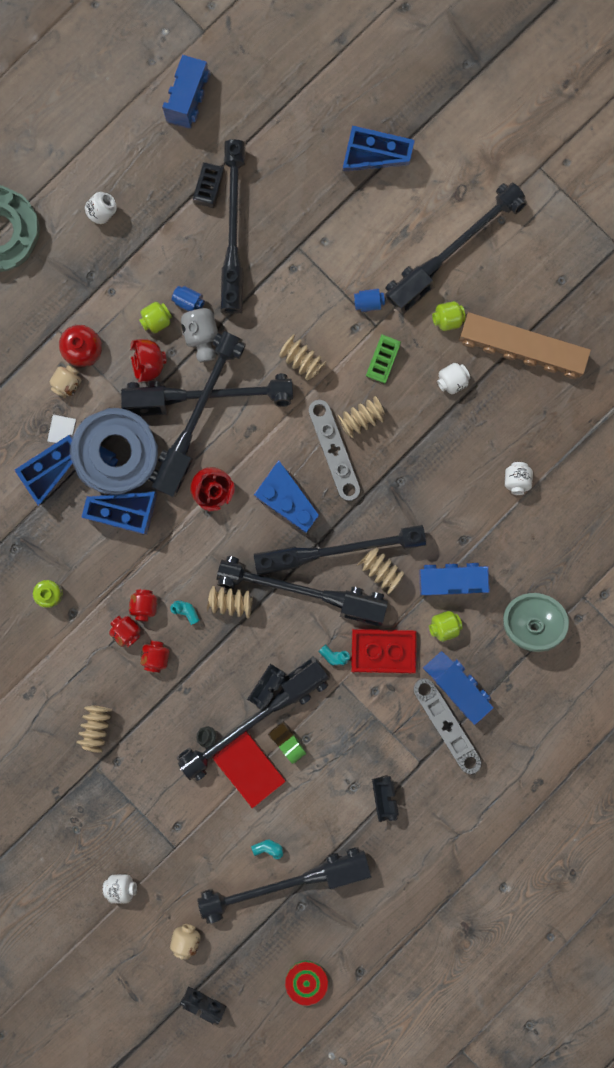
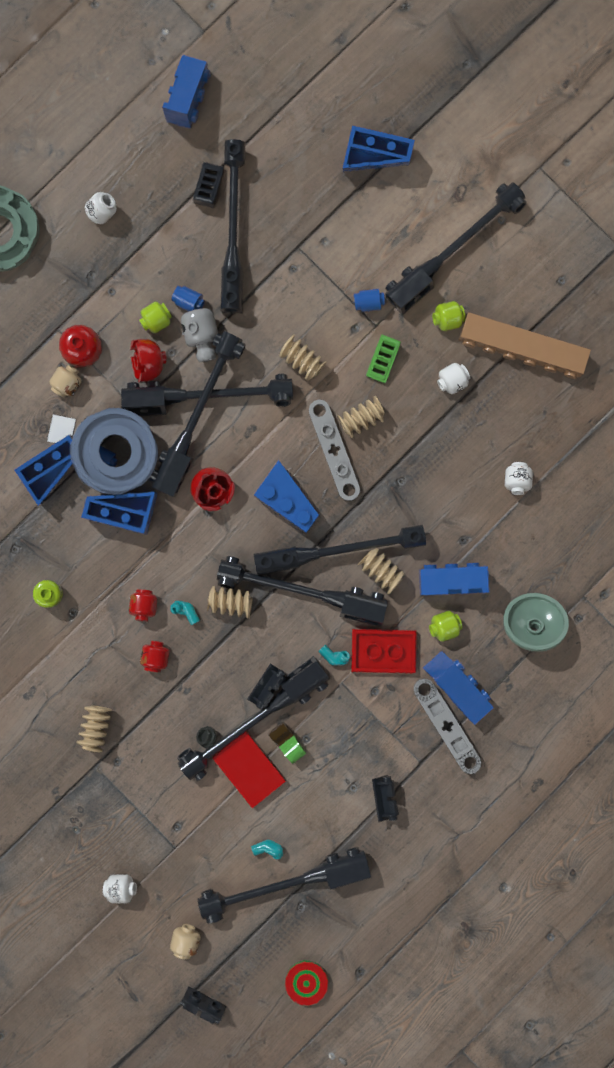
(124, 631): red head -> none

